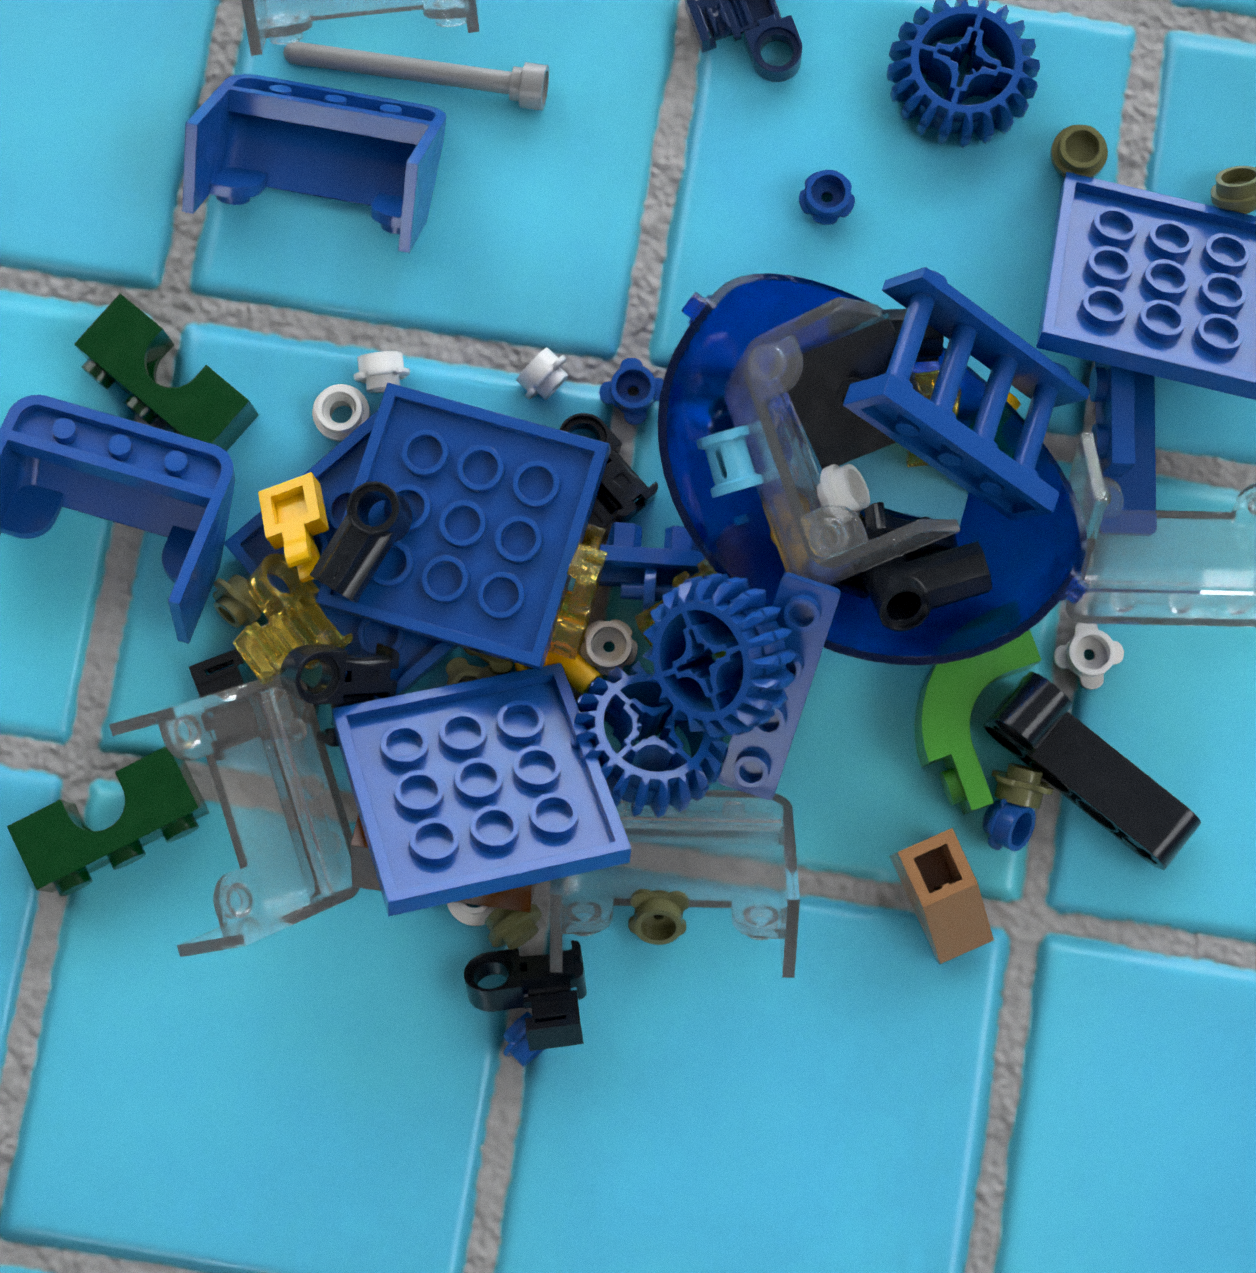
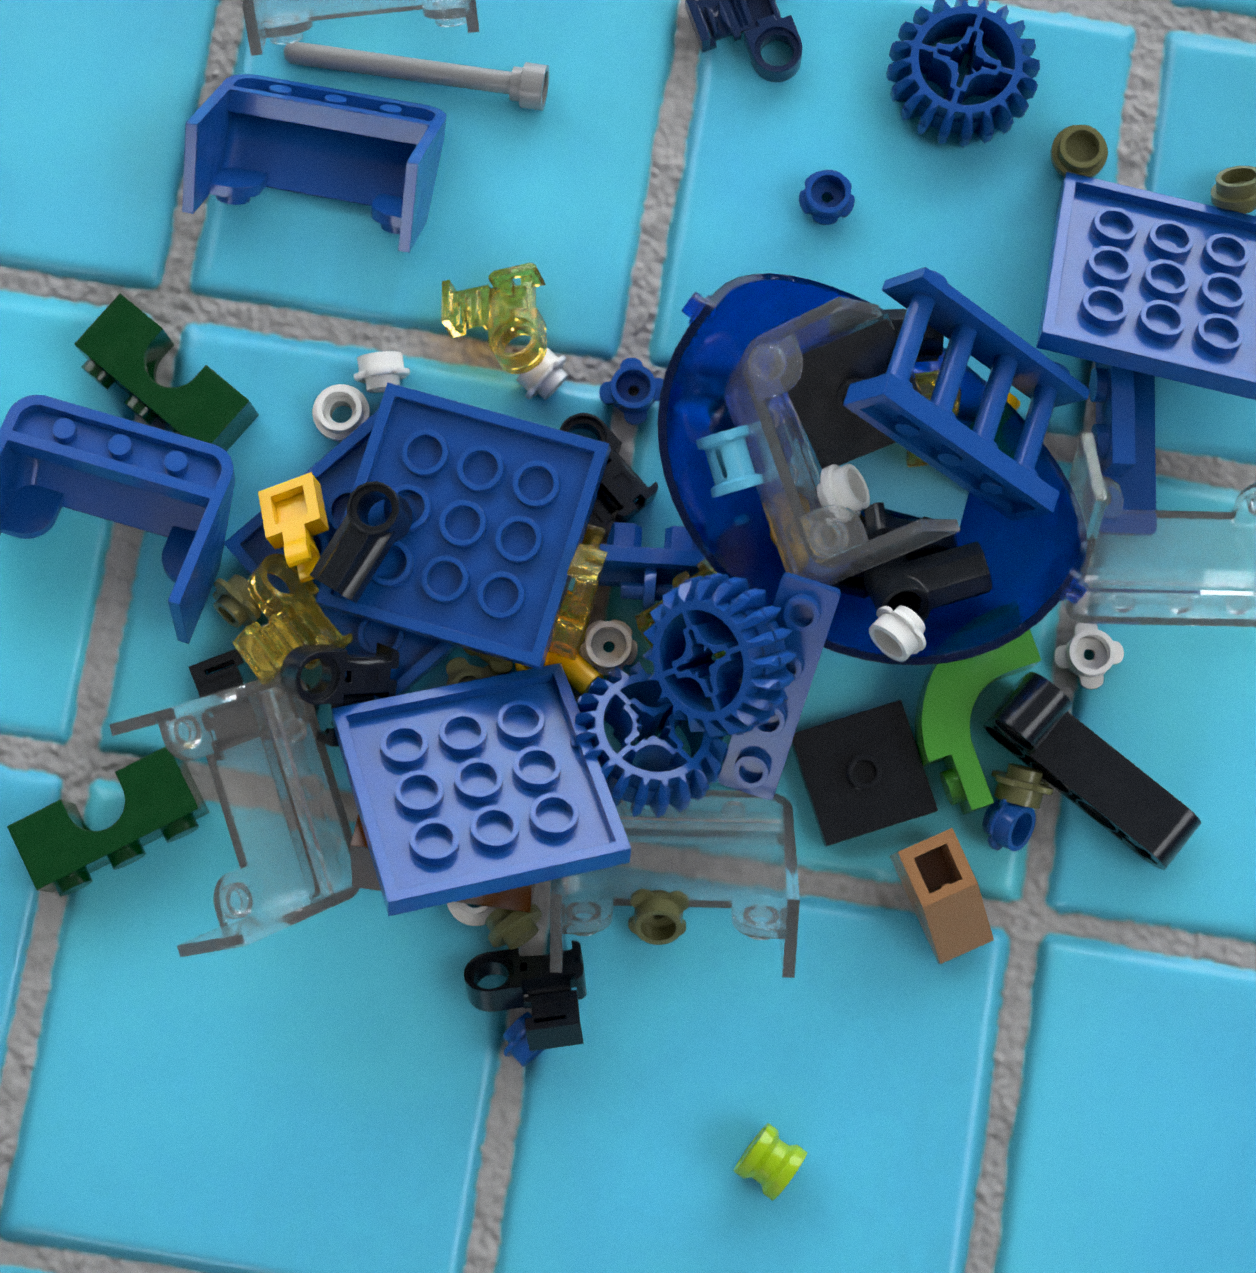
(502, 310): none -> clear yellow piece
(770, 1161): none -> lime wheel
(863, 773): none -> black plate
(898, 632): none -> white plate

